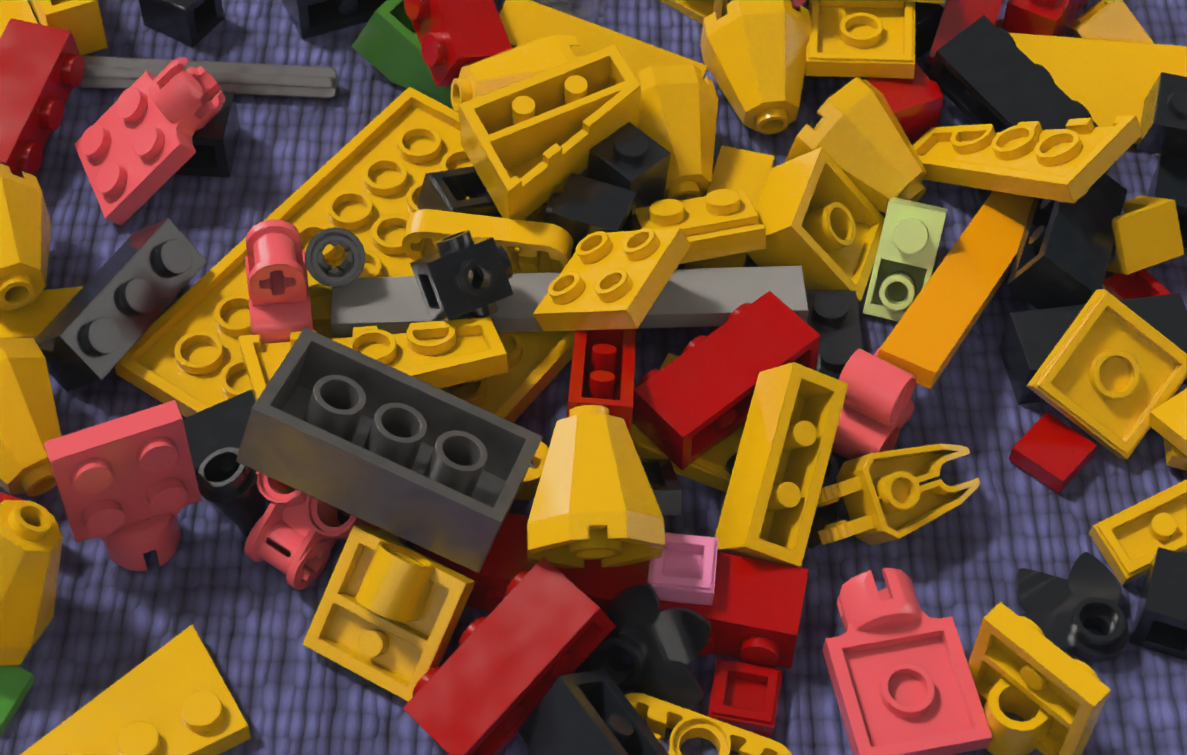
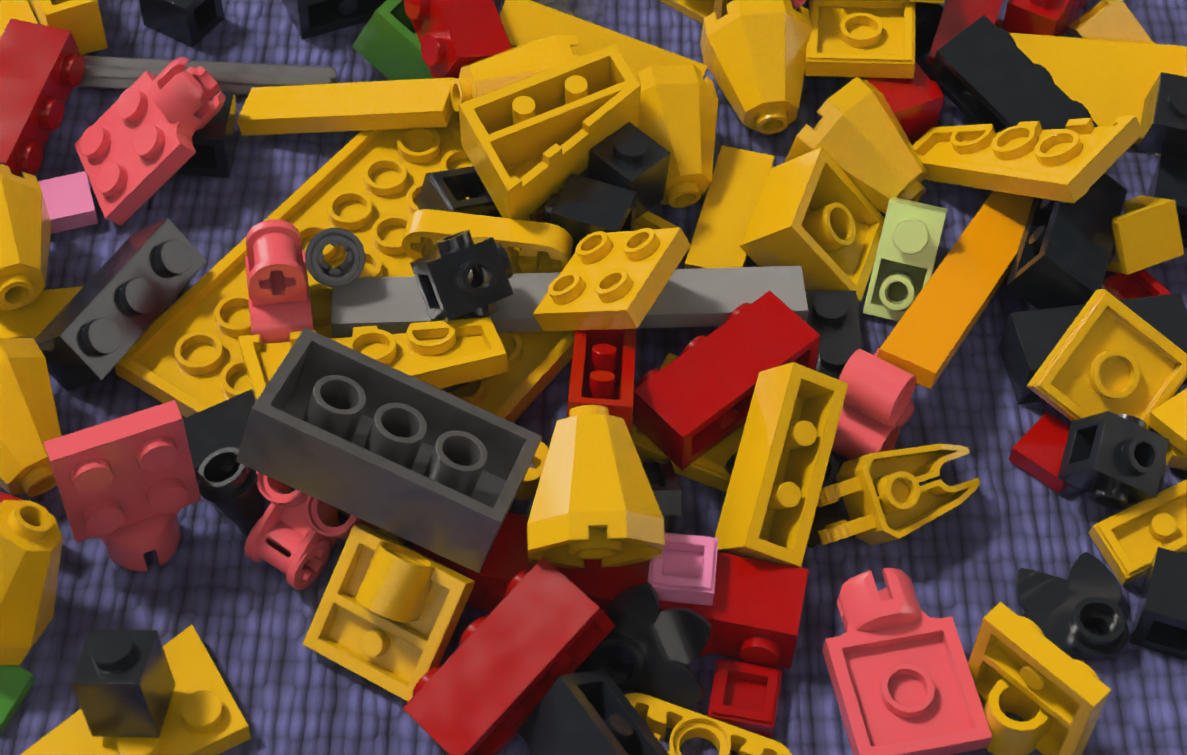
(69, 202): none -> bright pink tile
(123, 683): none -> black brick
(347, 107): none -> yellow tile
(713, 224): yellow plate -> none
(1114, 459): none -> black brick

